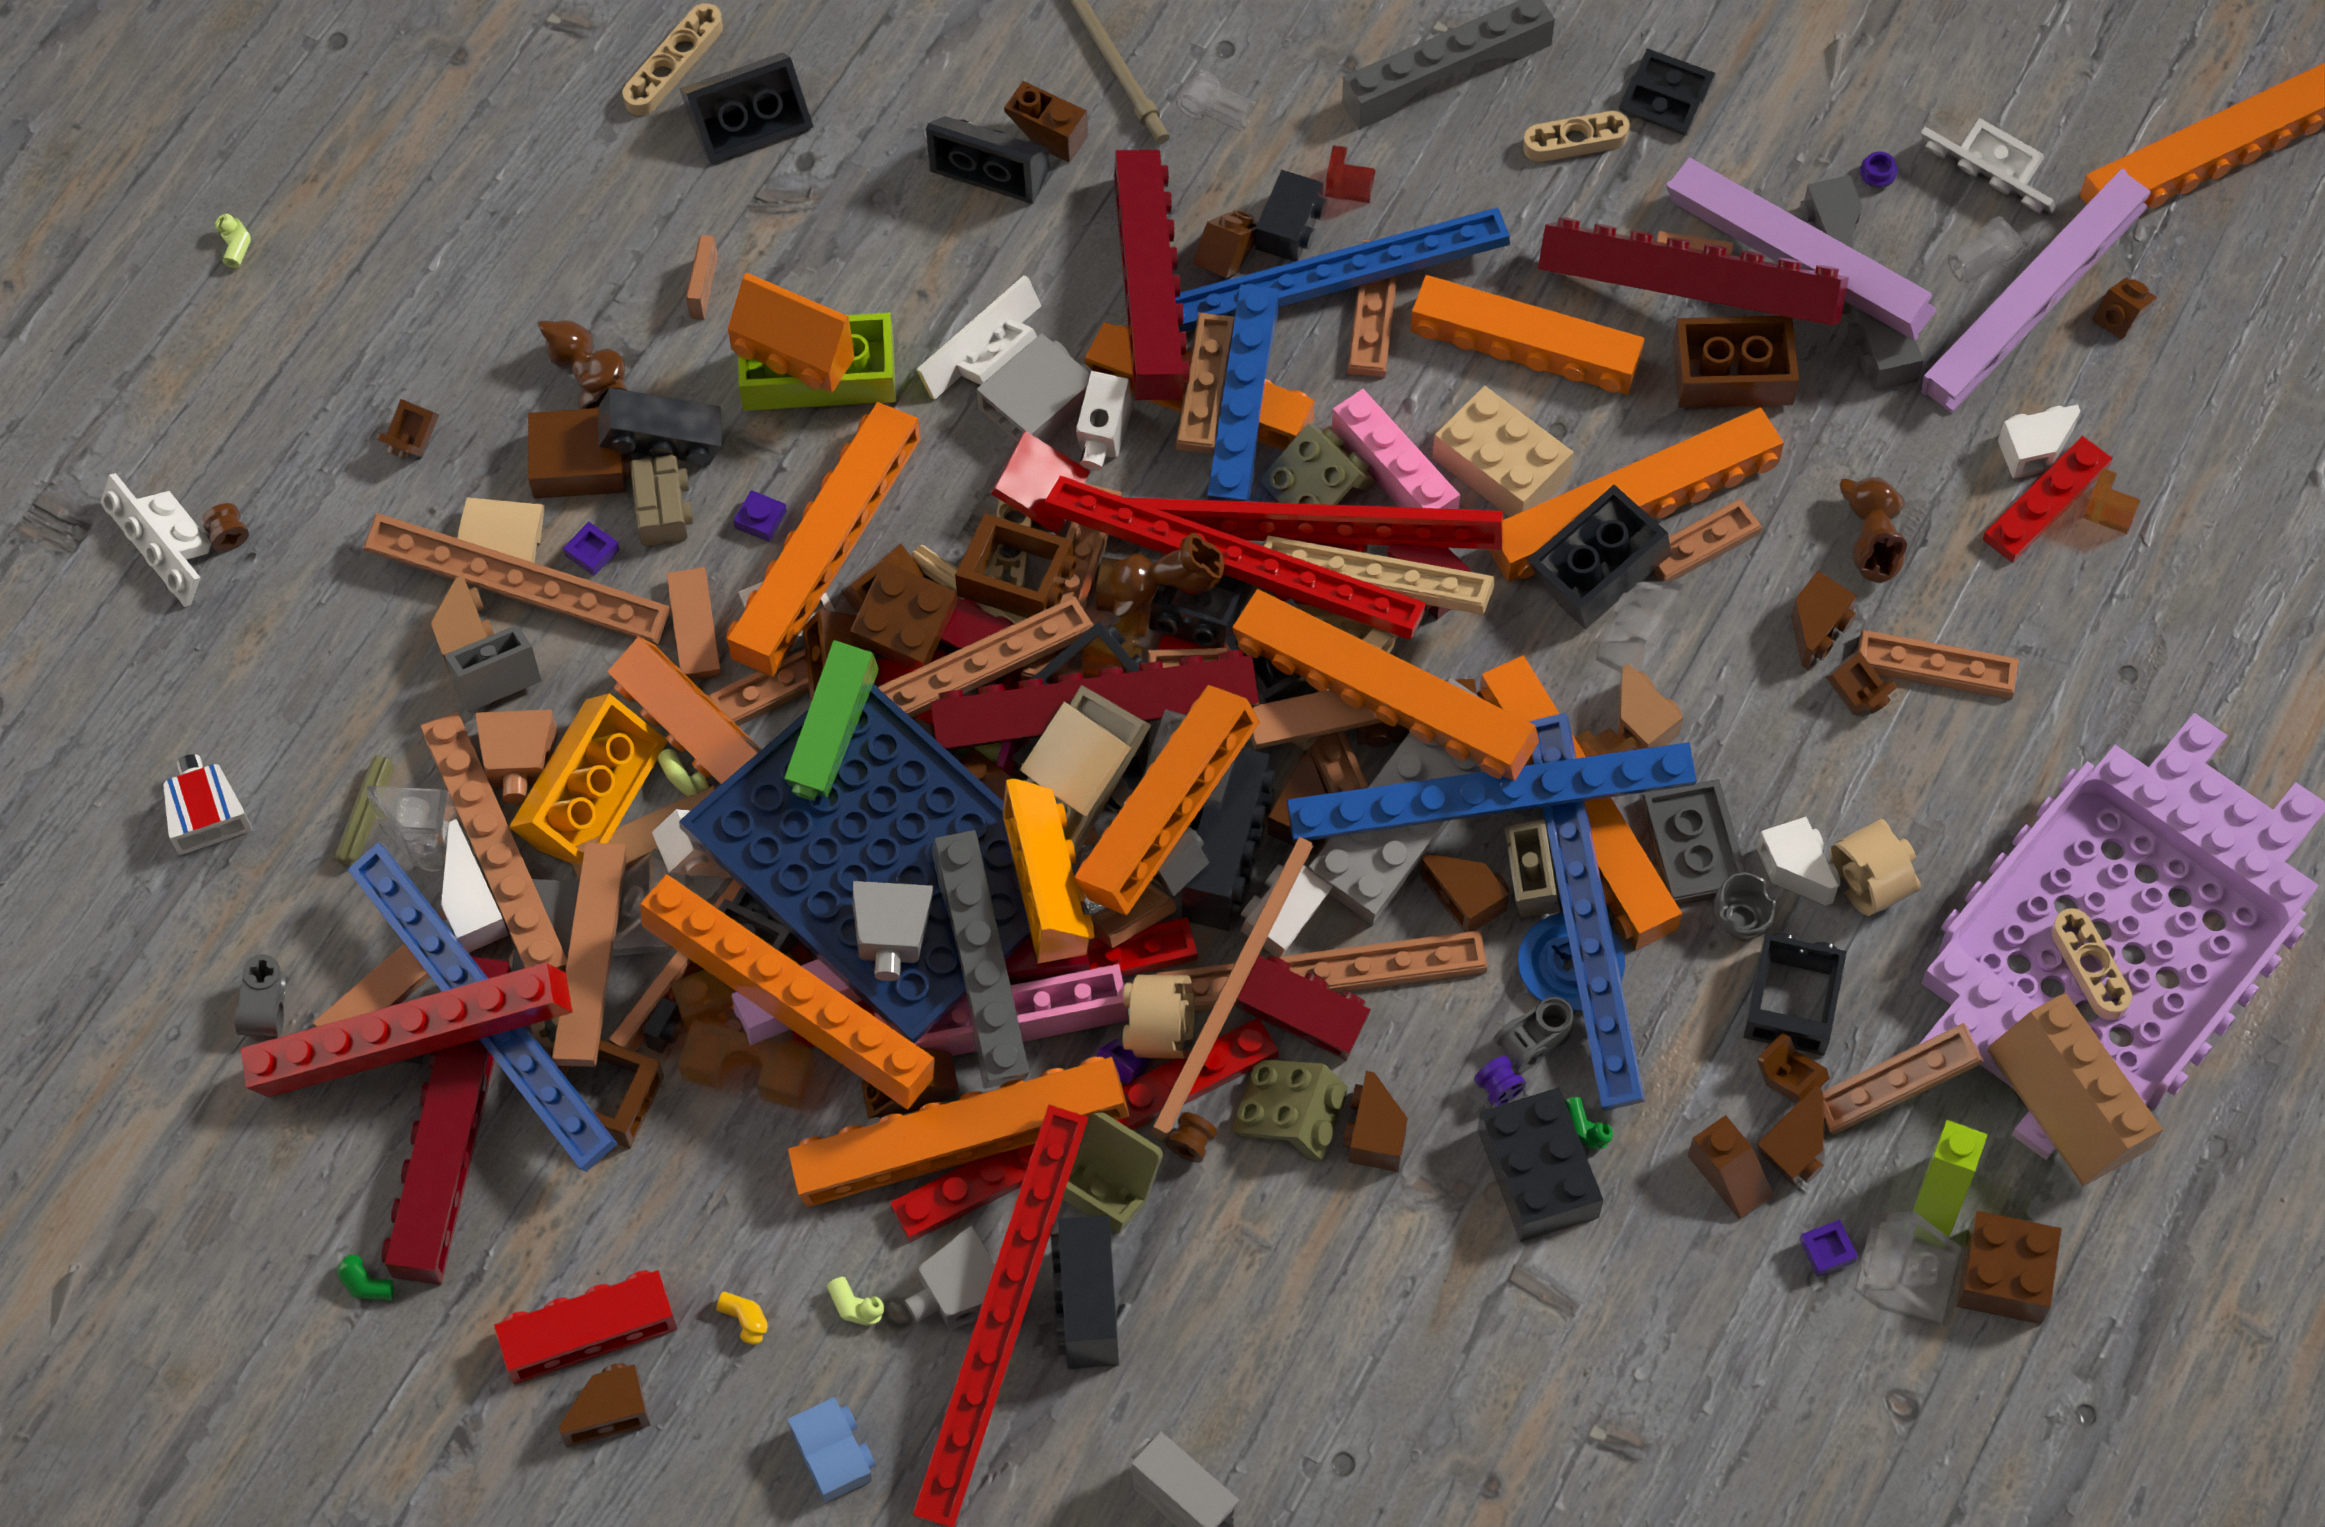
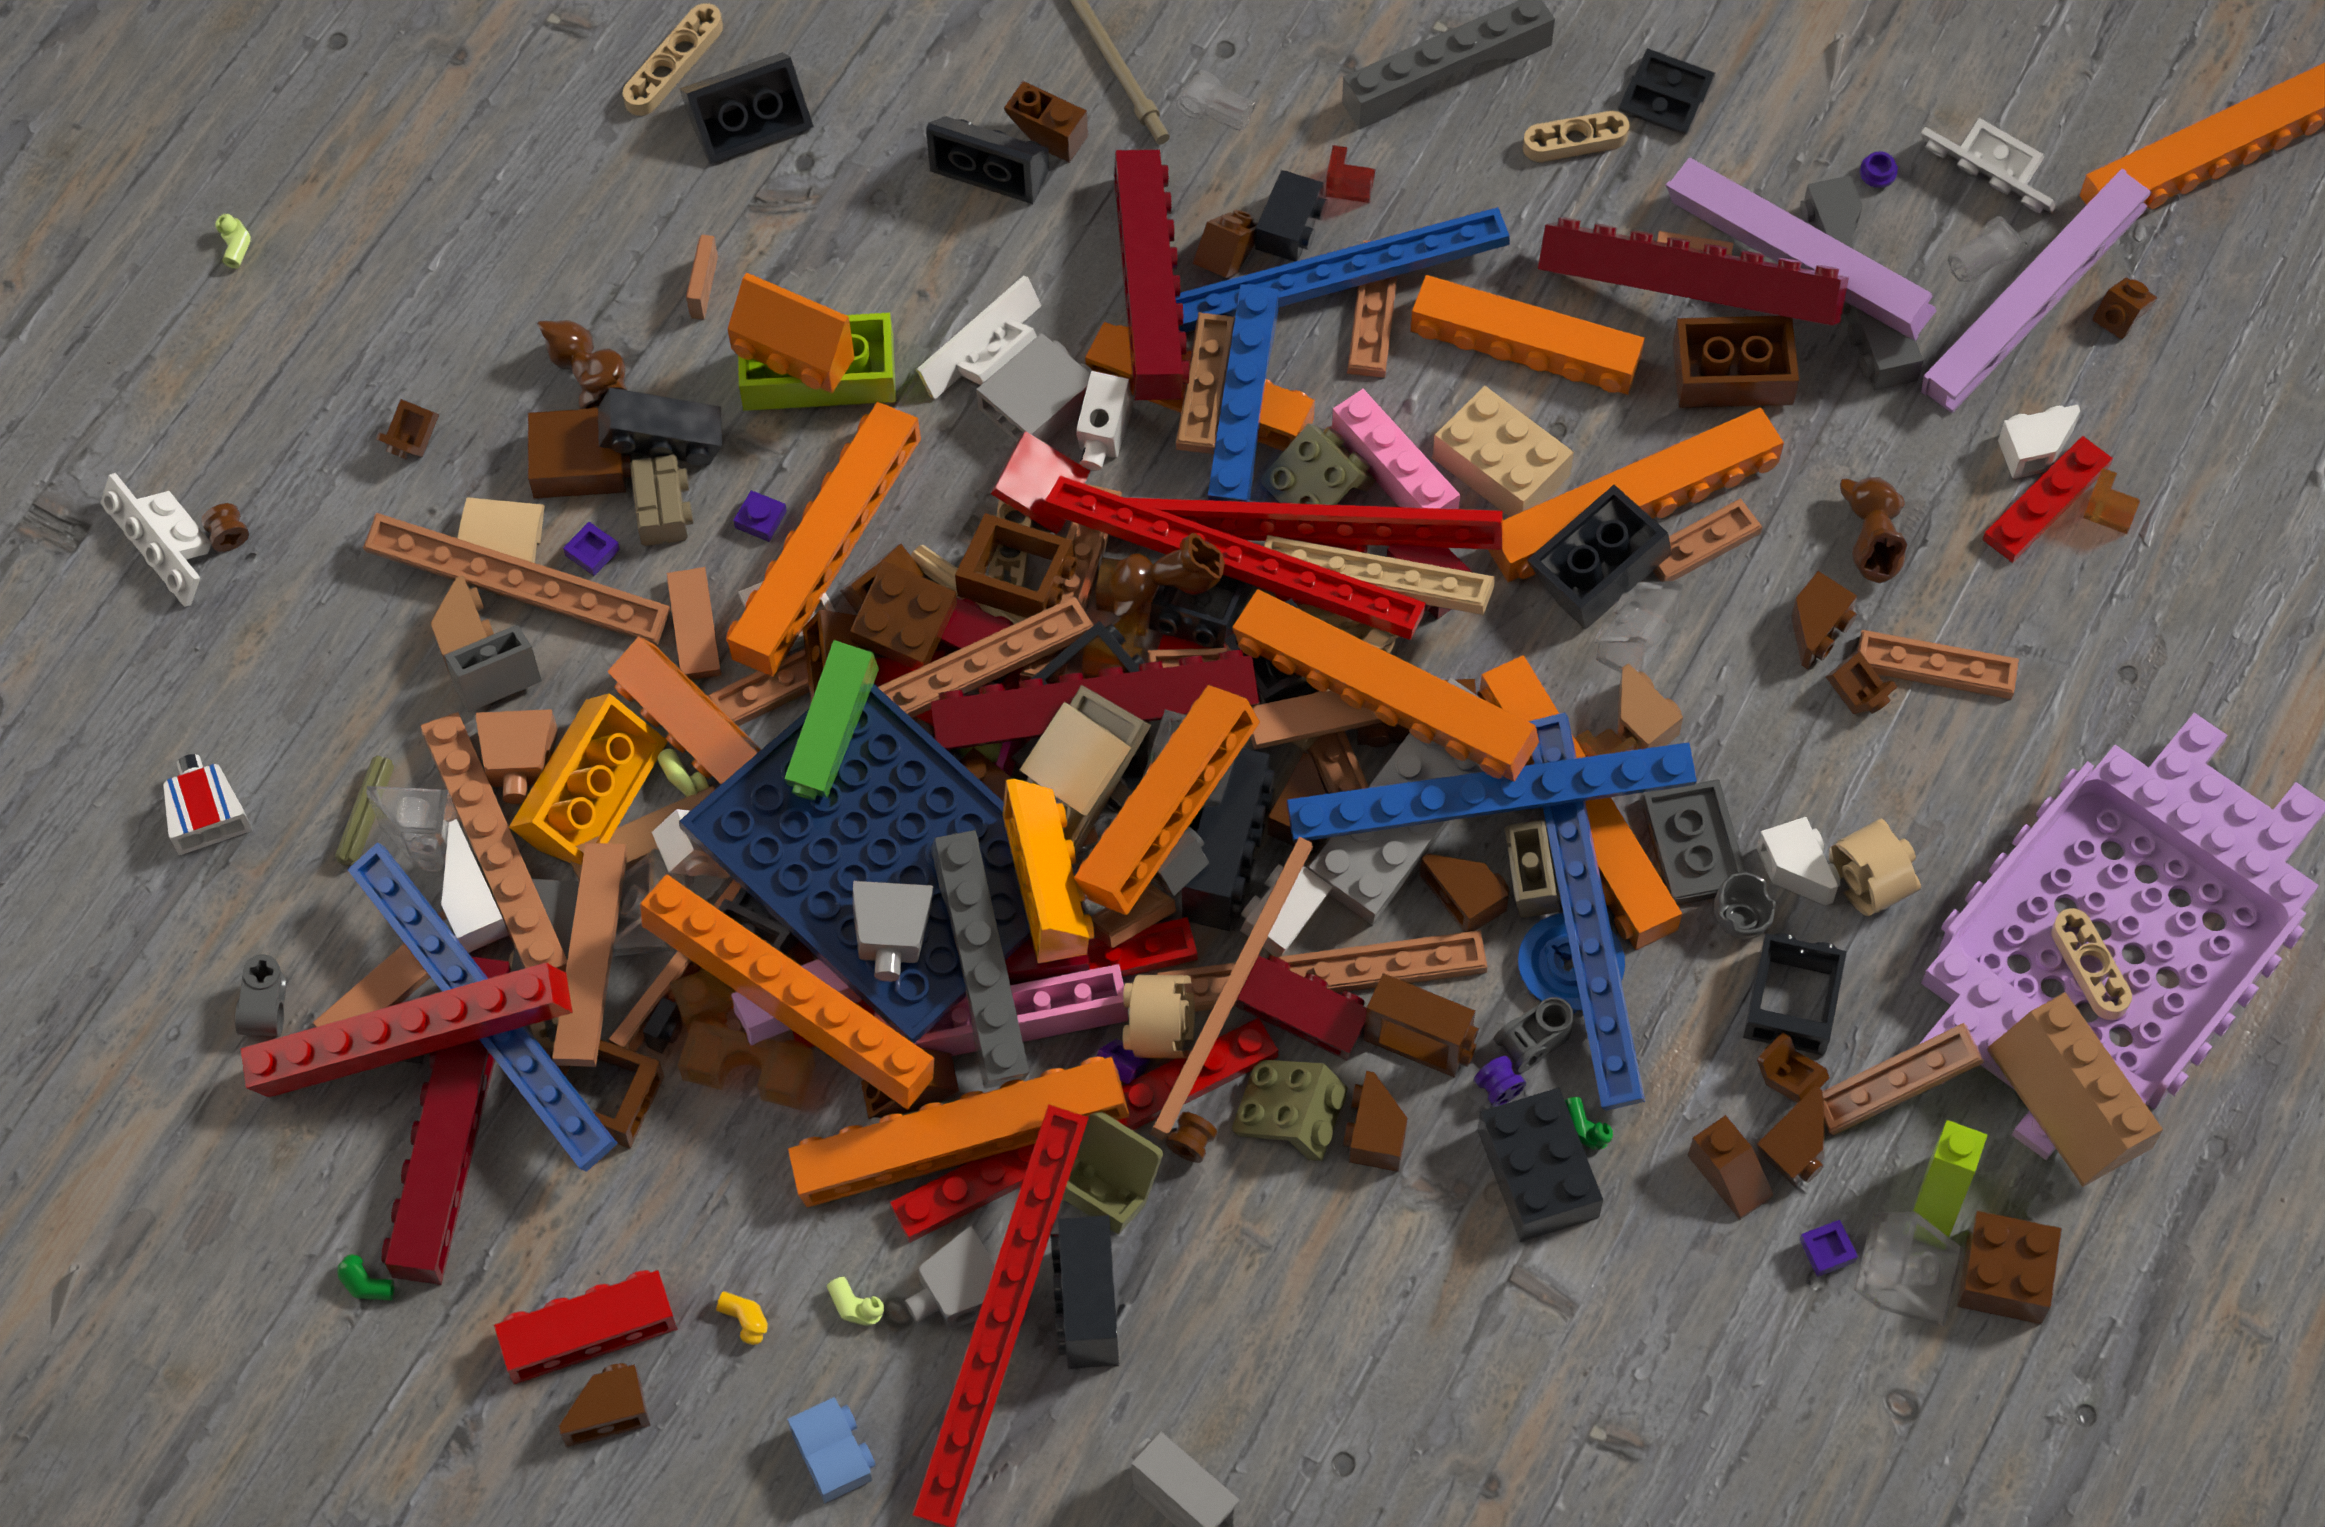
(1420, 1026): none -> reddish brown window

